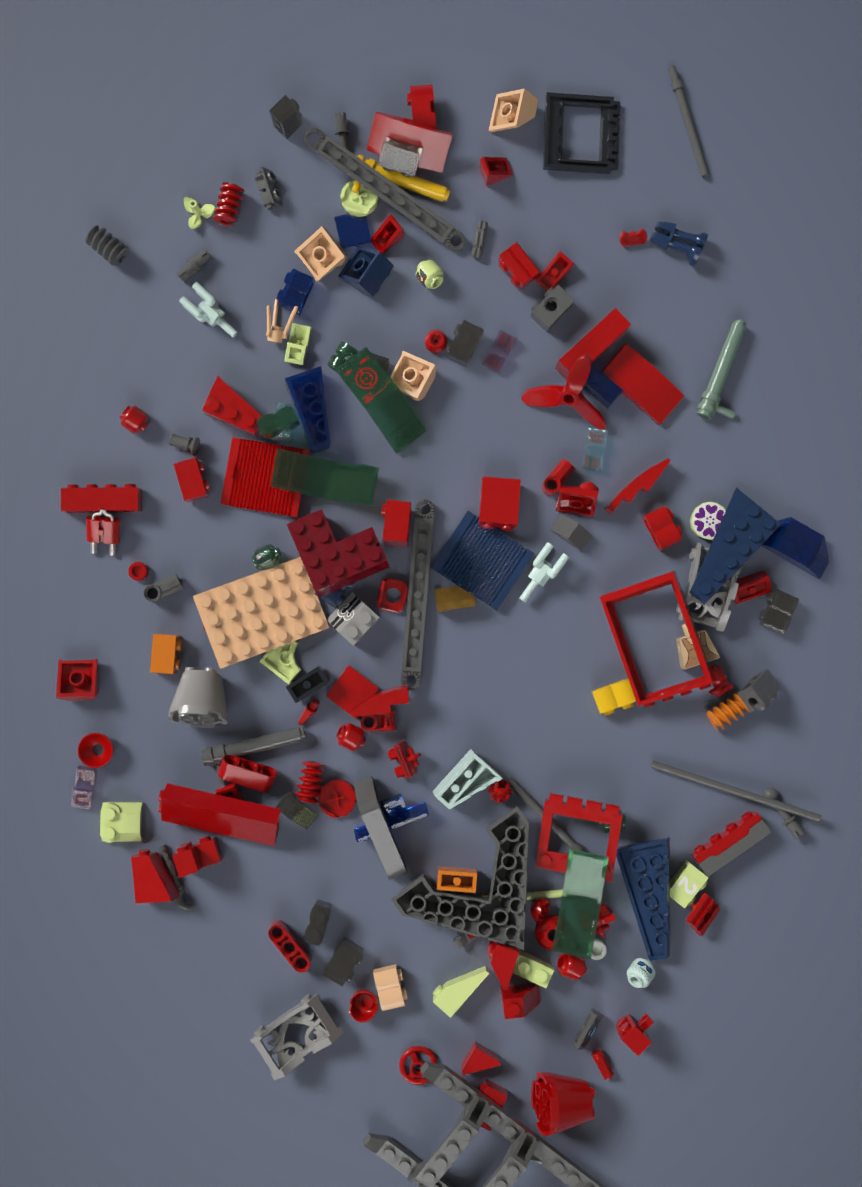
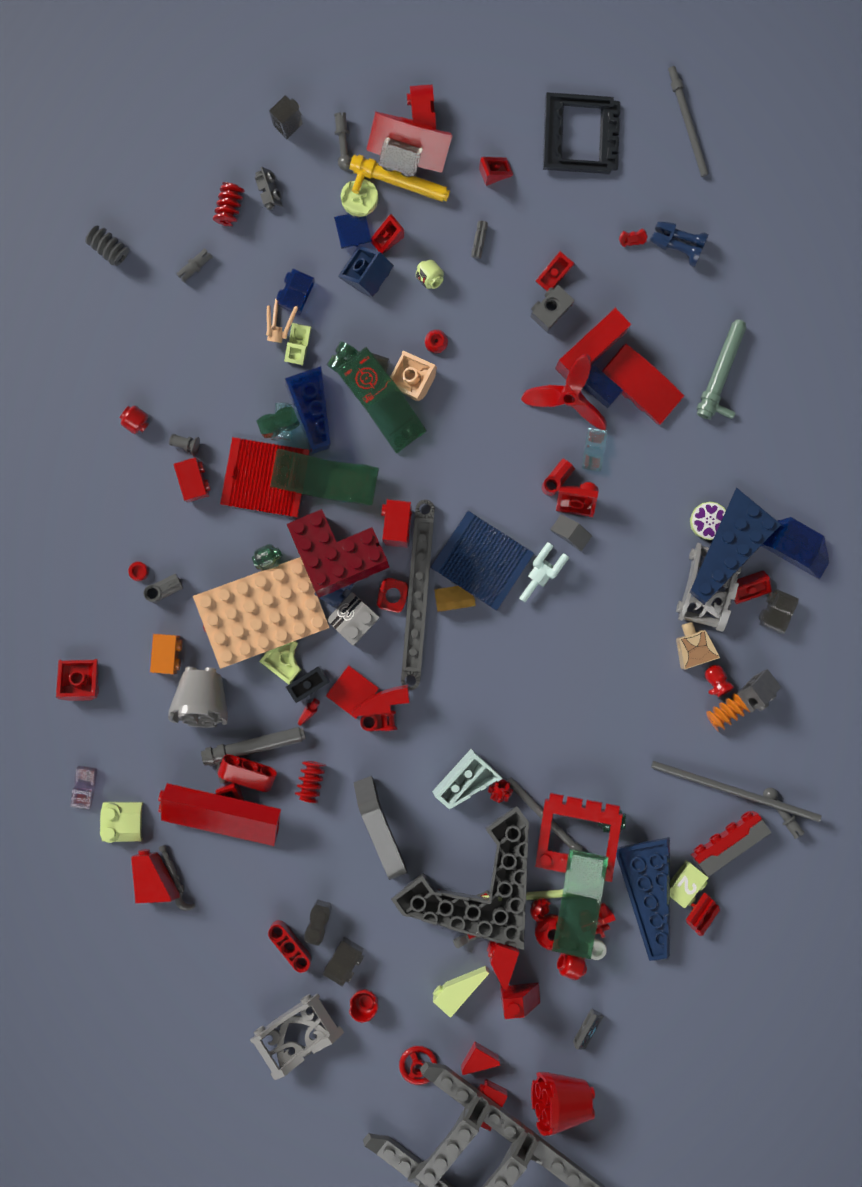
(86, 752): red piece -> none
(103, 530): red piece -> none
(106, 498): red brick -> none
(193, 207): yellowish green plant -> none
(193, 857): red brick -> none
(207, 310): light aqua plant -> none
(230, 408): red wedge -> none
(297, 810): clear smoke slope -> none
(321, 253): light nougat slope -> none
(337, 798): red tile -> none
(350, 737): red head -> none
(384, 189): dark grey plate -> none
(389, 987): light nougat brick -> none
(396, 815): clear blue bracket -> none
(407, 759): red hips -> none
(456, 879): orange brick -> none
(464, 343): clear smoke brick -> none
(499, 351): clear purple slope -> none
(499, 503): red brick -> none
(513, 110): light nougat slope -> none
(518, 266): red brick -> none
(533, 969): yellowish green brick -> none
(602, 1064): red piece -> none
(614, 696): yellow brick -> none
(634, 1032): red brick -> none
(640, 973): light aqua head -> none
(642, 482): red slope -> none
(662, 527): red brick -> none
(666, 694): red window -> none

